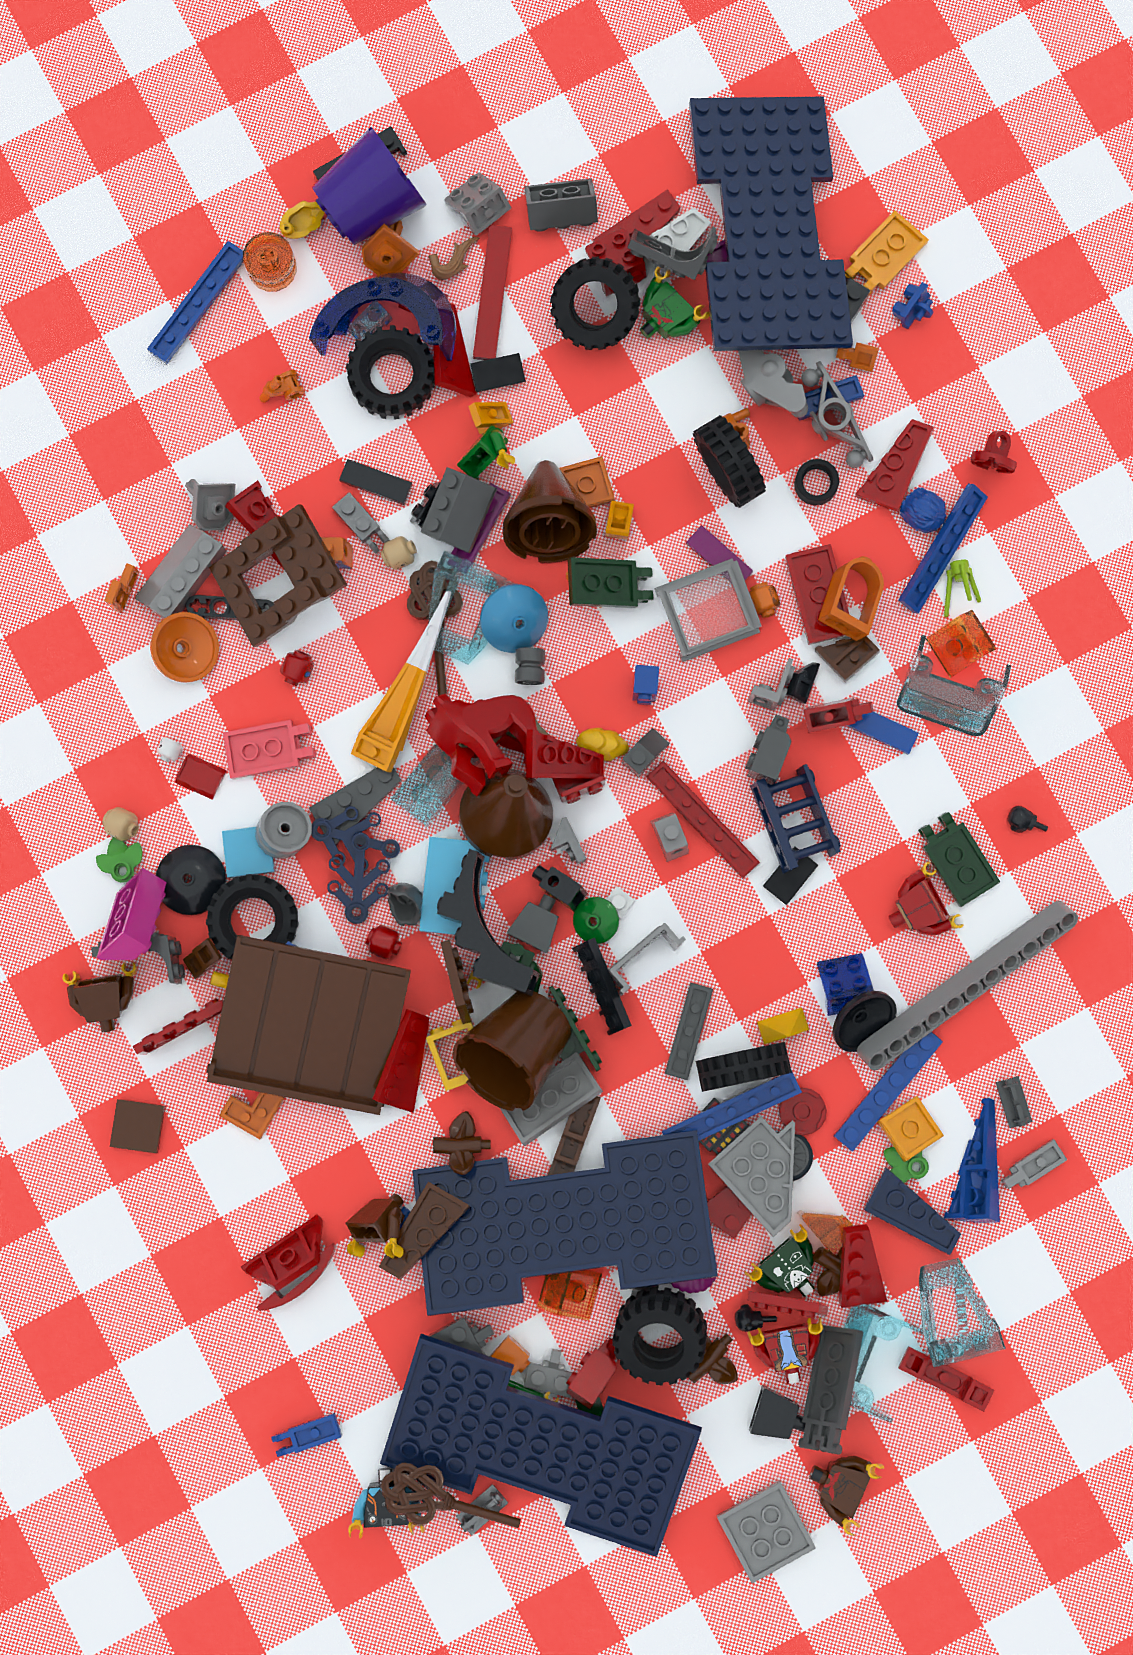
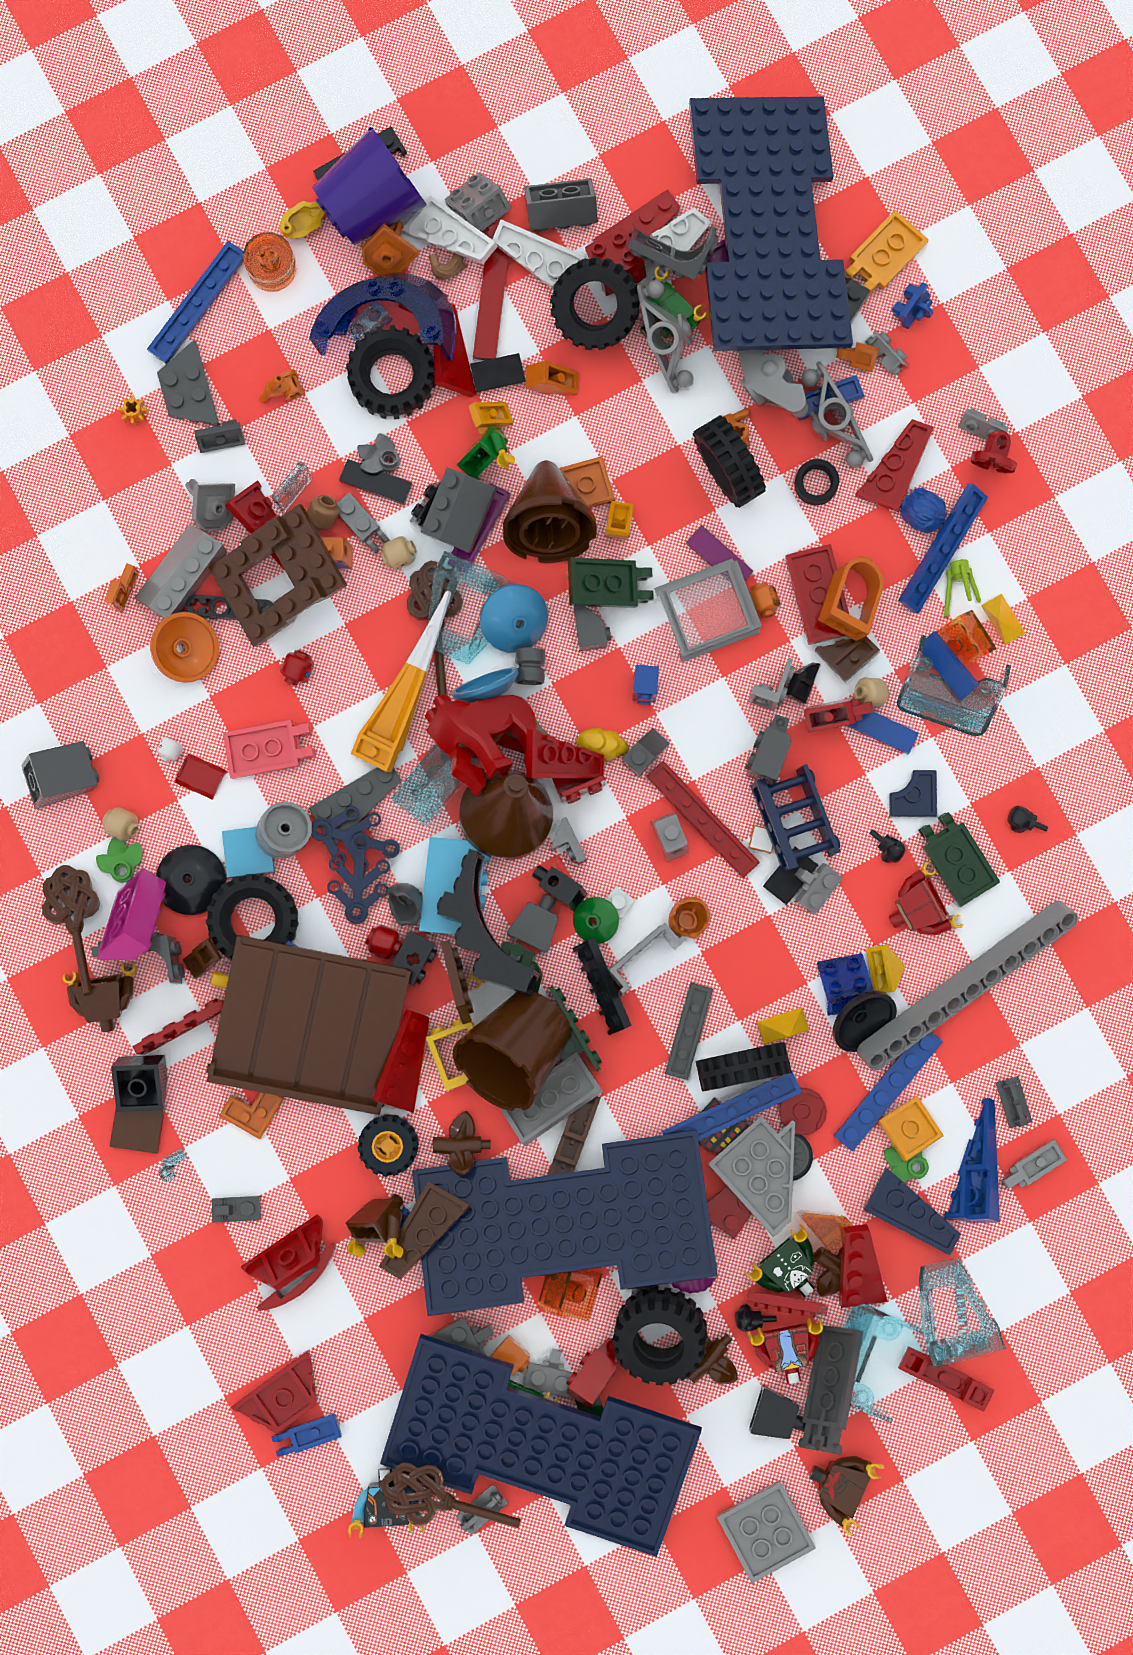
(59, 774): none -> dark grey slope
(75, 905): none -> reddish brown piece
(137, 405): none -> light orange gear
(139, 1082): none -> black slope
(168, 1164): none -> clear light blue arm
(187, 387): none -> dark grey wing
(220, 437): none -> dark grey hinge
(236, 1209): none -> dark grey hinge
(282, 1396): none -> red wing
(291, 487): none -> clear light blue tile
(323, 512): none -> medium nougat head
(376, 455): none -> flat silver plate
(388, 1145): none -> black wheel
(415, 944): none -> black brick
(449, 231): none -> white wing
(486, 686): none -> dark azure dish
(535, 253): none -> white wing
(551, 379): none -> orange slope
(590, 629): none -> dark grey slope
(680, 328): none -> light grey piece
(689, 917): none -> orange hair
(760, 840): none -> white tile
(816, 887): none -> light grey hinge
(872, 690): none -> tan head
(884, 968): none -> yellow slope
(891, 848): none -> black piece
(893, 357): none -> light grey hinge
(917, 798): none -> dark blue tile
(949, 666): none -> blue tile
(974, 423): none -> light grey hinge
(1003, 619): none -> yellow slope

